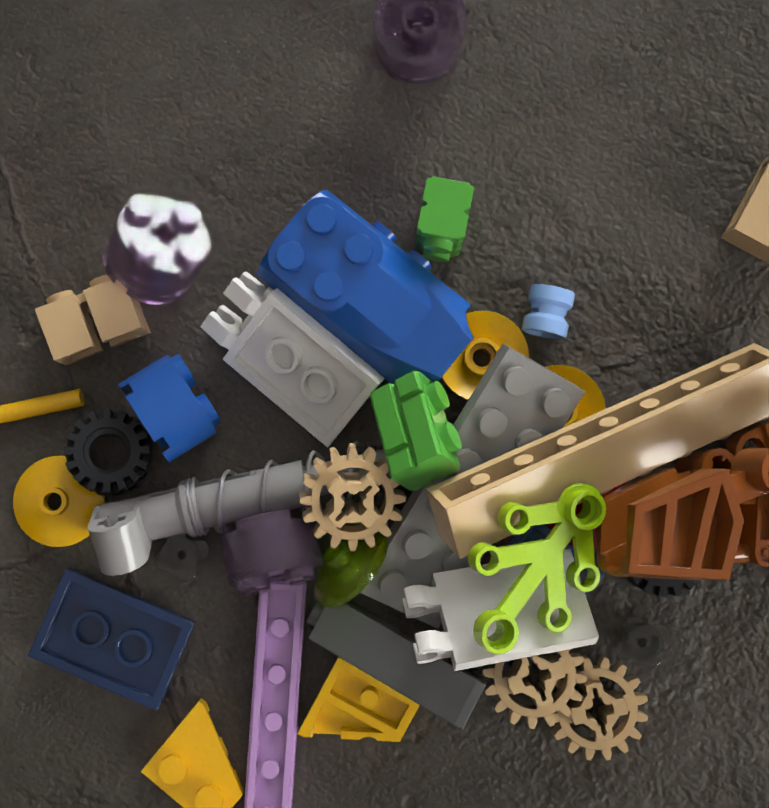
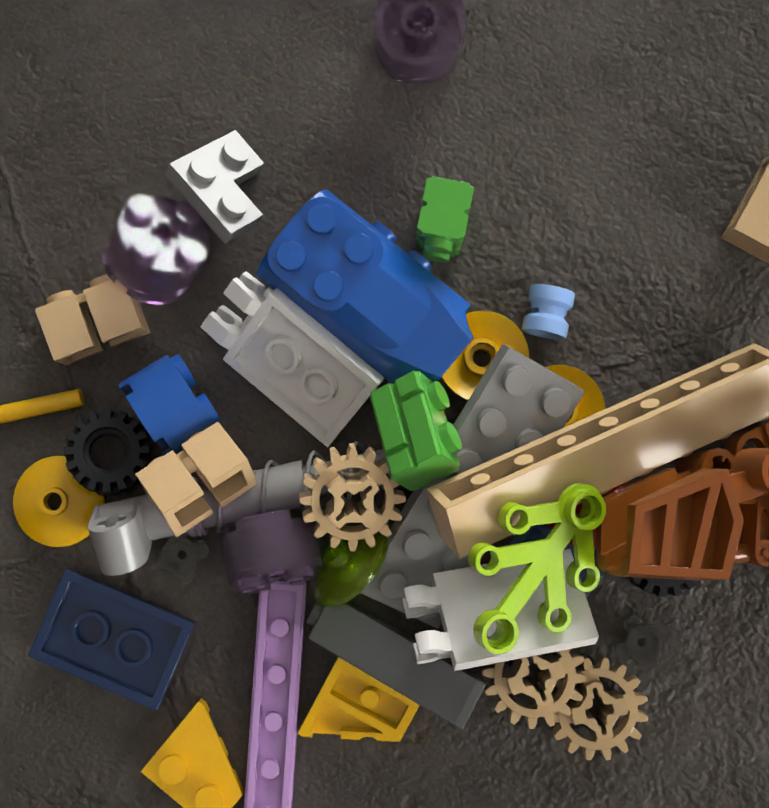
(211, 182): none -> plate
(217, 464): none -> tan piece

